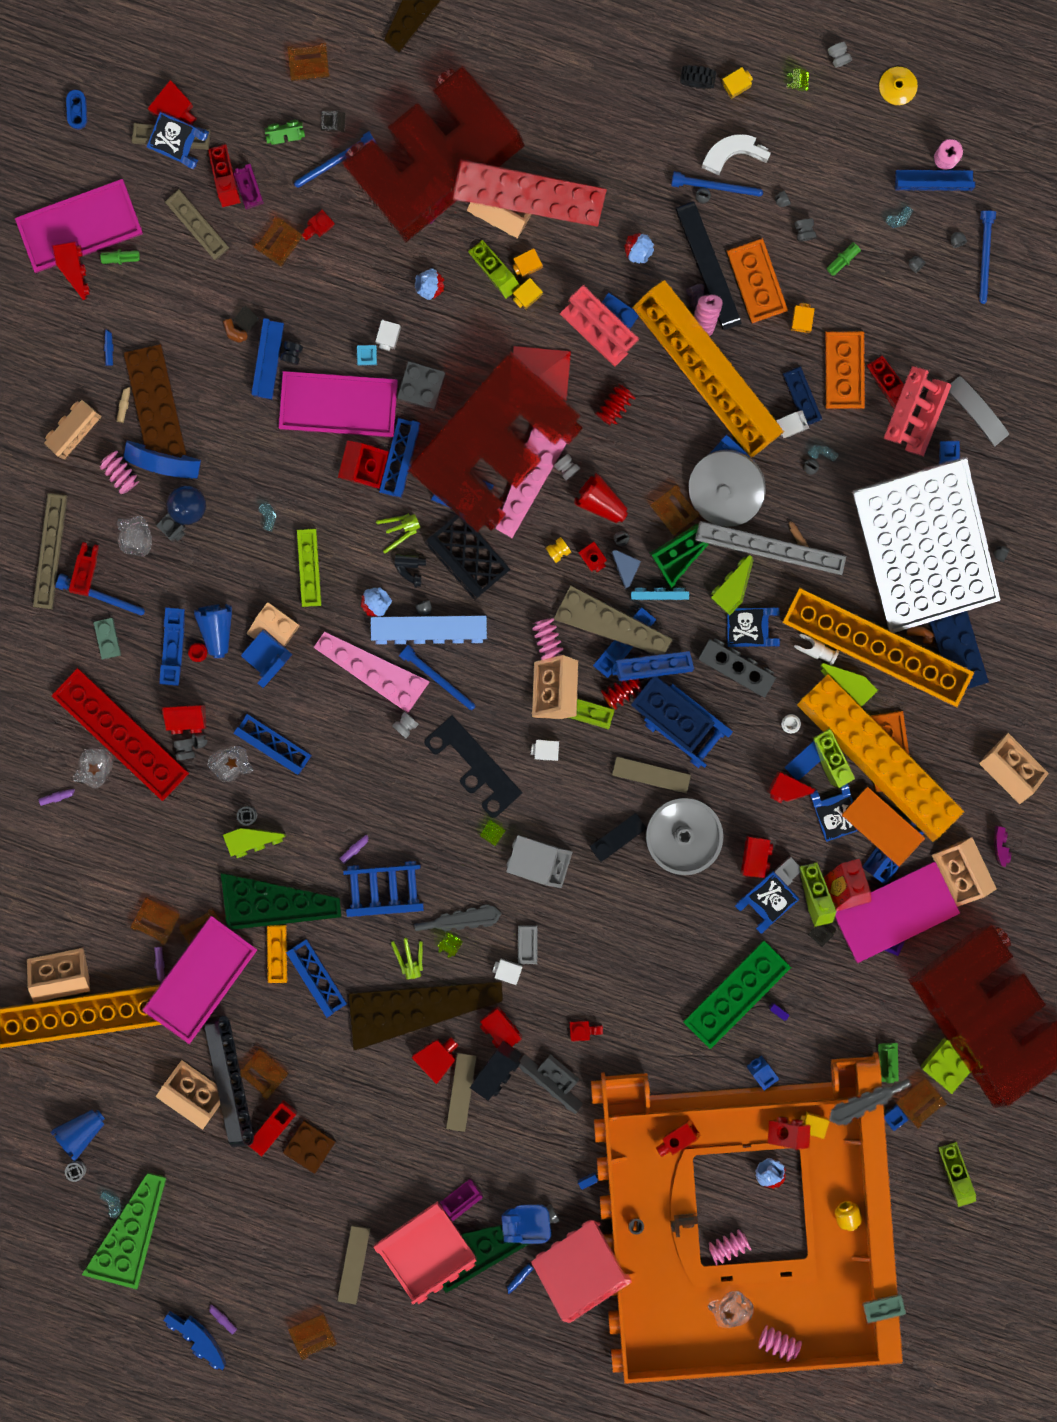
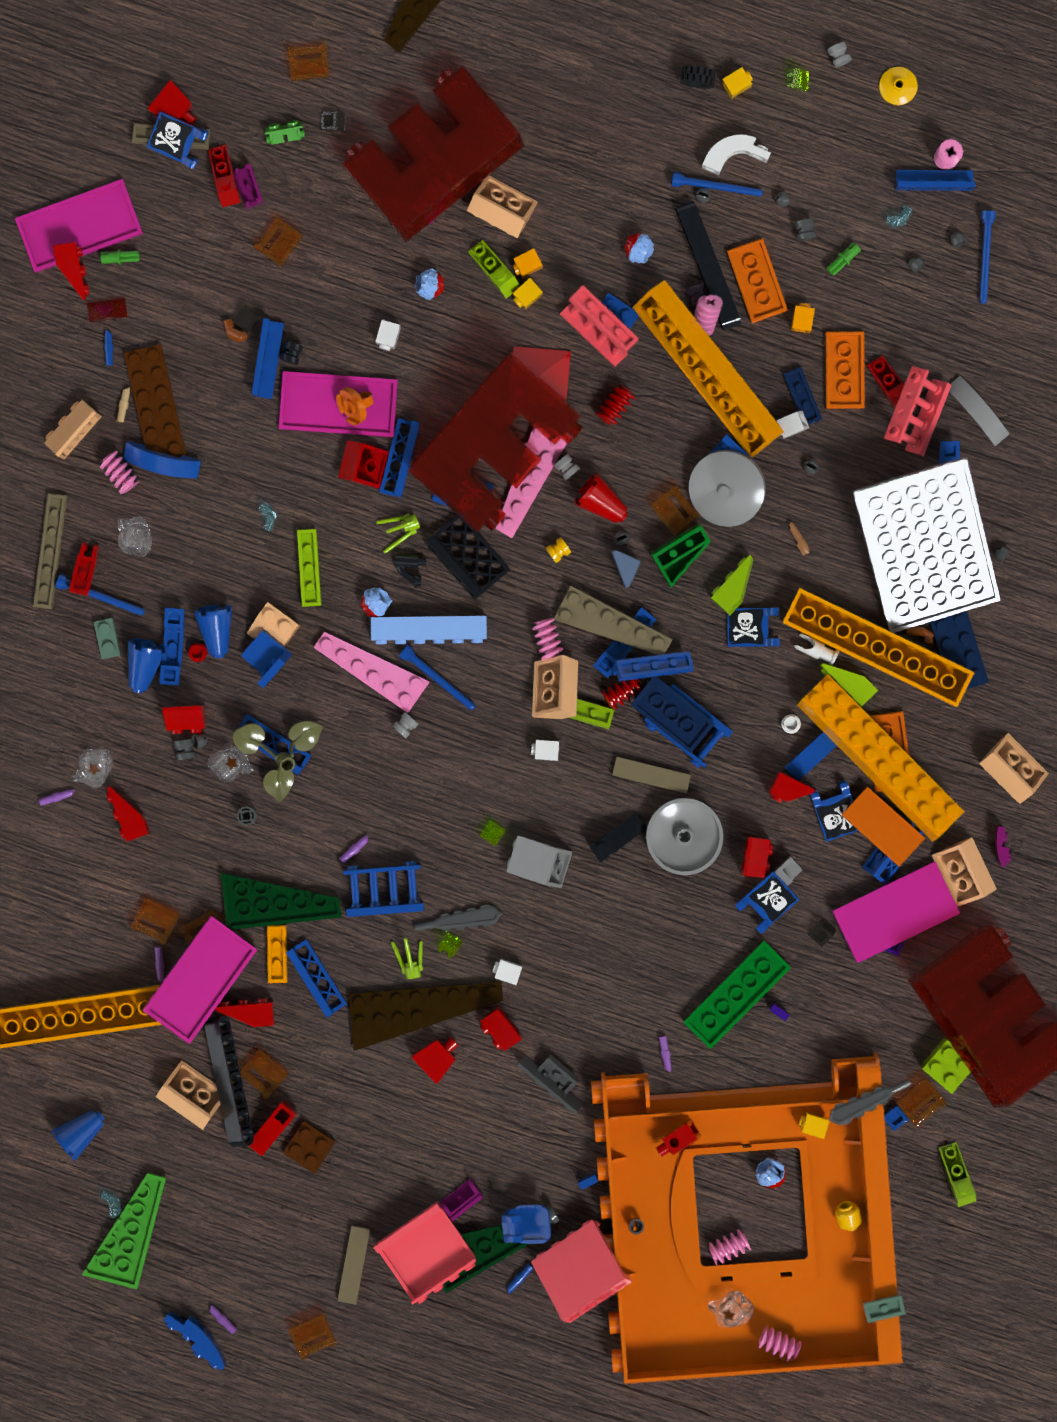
(58, 975): light nougat slope -> none
(76, 110): blue plate -> none
(78, 1169): light grey wheel -> none
(107, 310): none -> clear red slope
(120, 734): red plate -> none
(131, 819): none -> red slope
(143, 663): none -> blue cone
(171, 529): dark grey bracket -> none
(186, 505): dark blue piece -> none
(197, 225): dark tan tile -> none
(245, 839): lime slope -> none
(254, 1014): none -> red slope
(303, 737): none -> olive plant
(318, 225): red plate -> none
(330, 163): blue piece -> none
(354, 404): none -> orange tile
(366, 355): medium azure tile -> none
(421, 386): dark grey brick -> none
(424, 607): dark grey hinge -> none
(461, 1092): dark tan tile -> none
(482, 764): black piece -> none
(496, 1071): black brick -> none
(527, 944): light grey tile -> none
(528, 193): plate -> none
(581, 1030): red plate -> none
(586, 553): red brick -> none
(660, 594): medium azure plate -> none
(665, 1053): none -> medium lavender piece
(686, 1220): clear smoke bracket -> none
(708, 657): dark grey brick -> none
(762, 1073): blue bracket -> none
(770, 548): light grey tile -> none
(789, 1134): red brick -> none
(817, 895): lime slope -> none
(823, 450): clear light blue arm -> none
(833, 760): lime slope -> none
(848, 885): red slope -> none
(888, 1062): bright green hinge -> none

